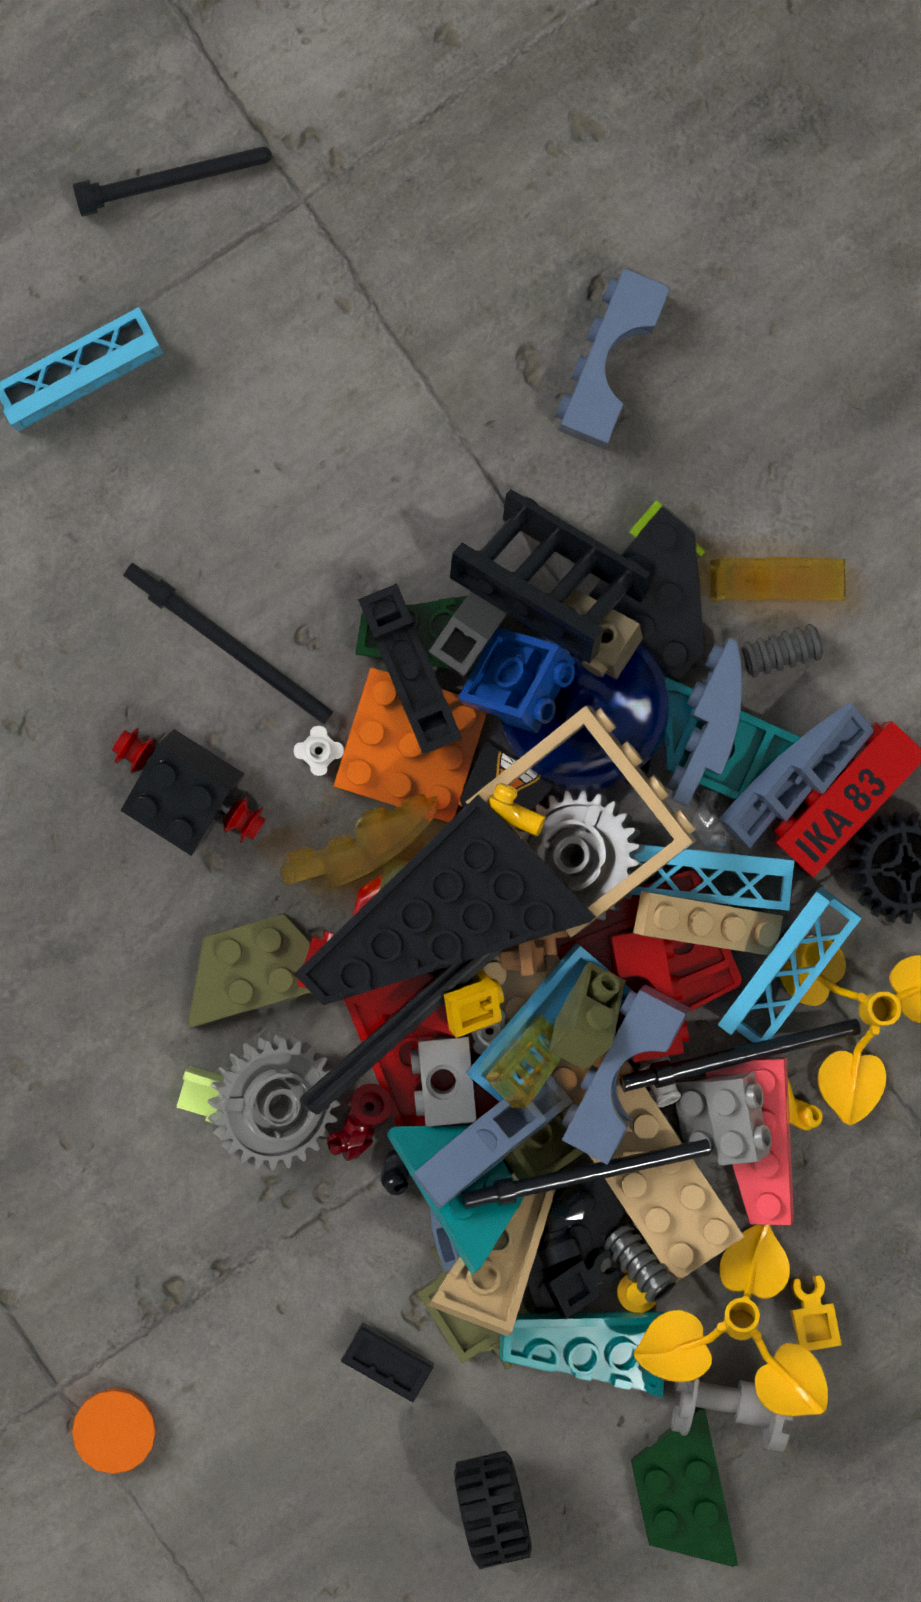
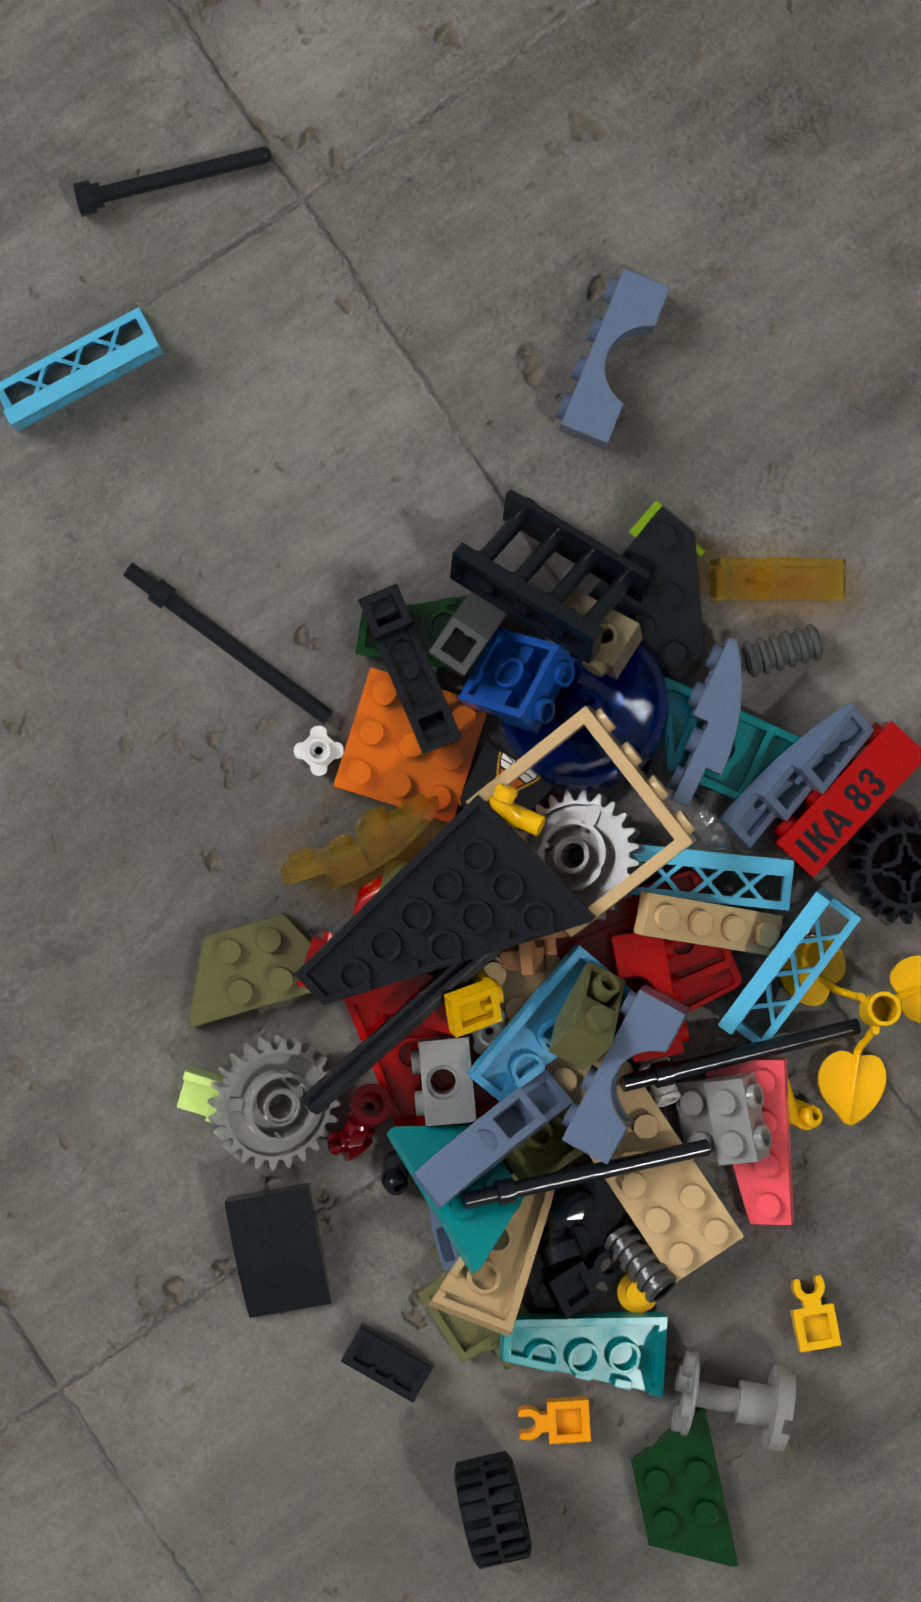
(114, 1430): orange tile -> none
(183, 790): black brick -> none
(278, 1250): none -> black slope
(501, 1075): clear yellow slope -> none
(564, 1420): none -> light orange plate
(678, 1352): yellow plant -> none

